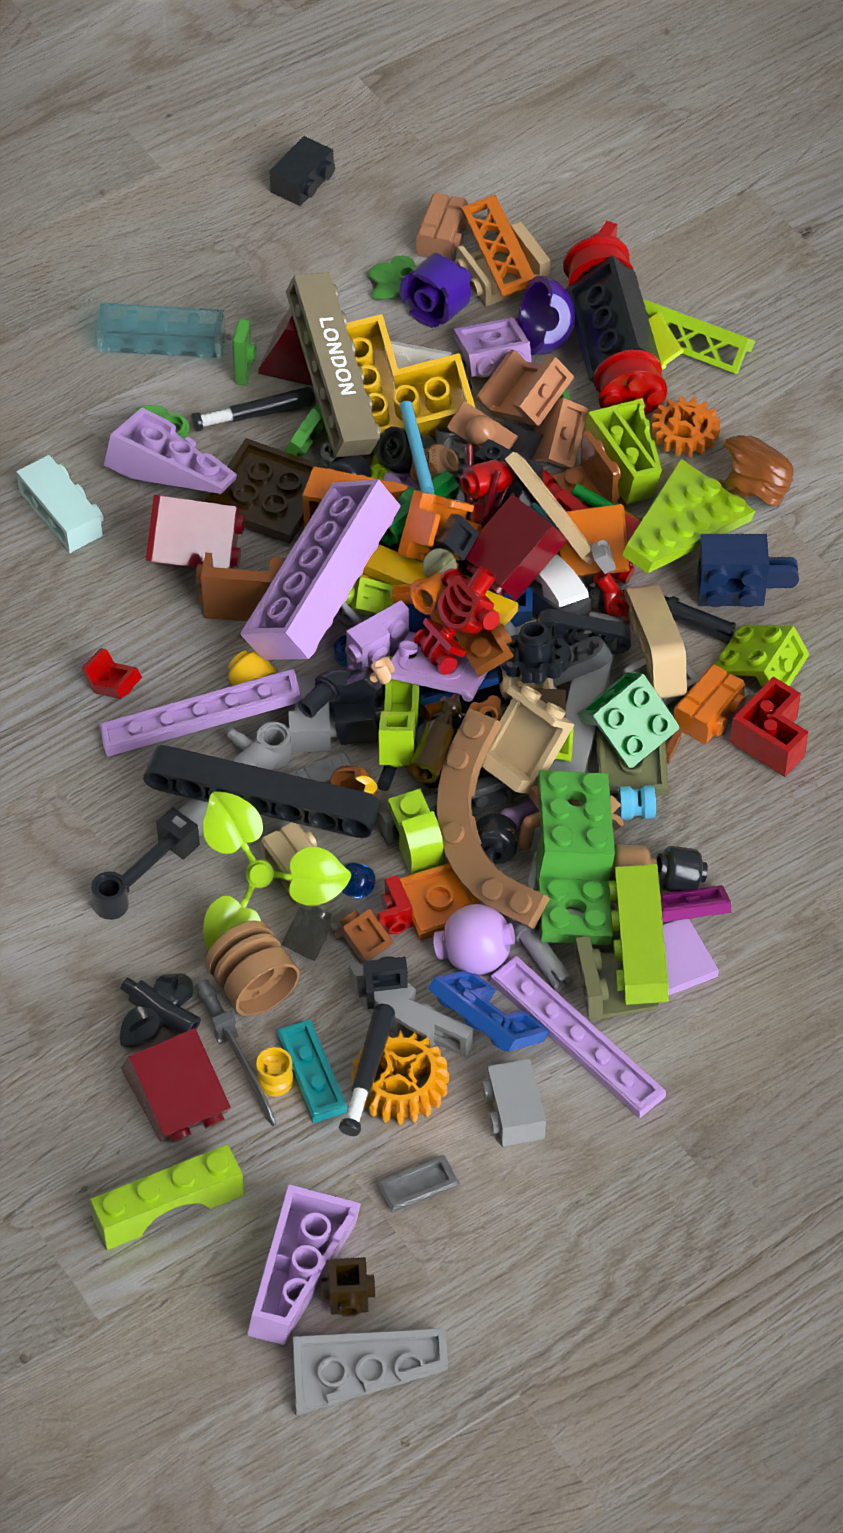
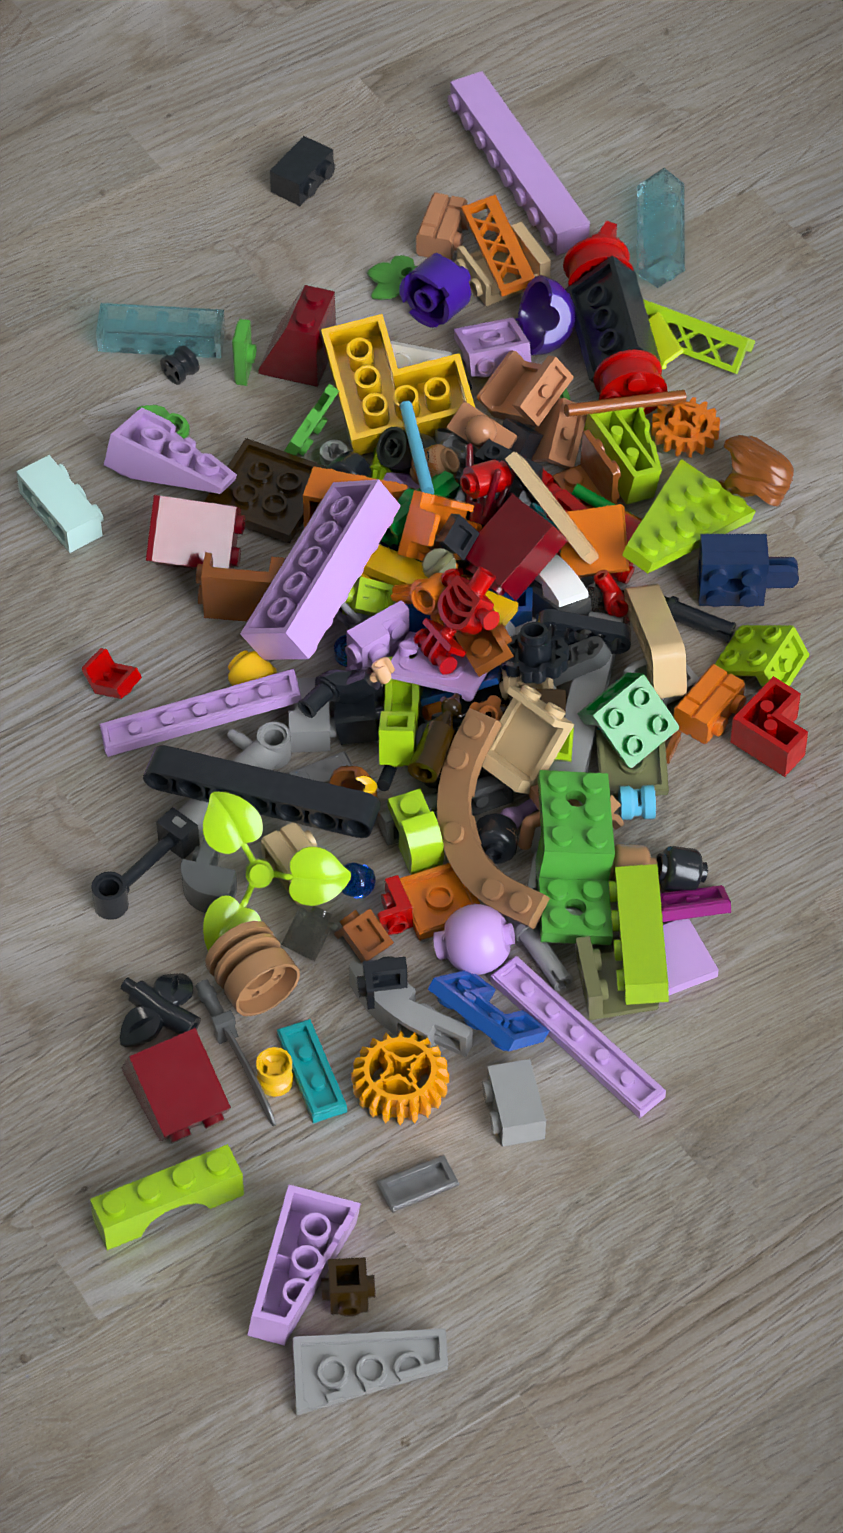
(179, 364): none -> black wheel
(204, 879): none -> dark grey brick
(269, 405): black piece -> none
(332, 364): dark tan brick -> none
(371, 1055): black piece -> none
(518, 162): none -> lavender brick
(603, 555): light grey tile -> none
(625, 403): none -> dark orange bar
(660, 228): none -> clear light blue brick

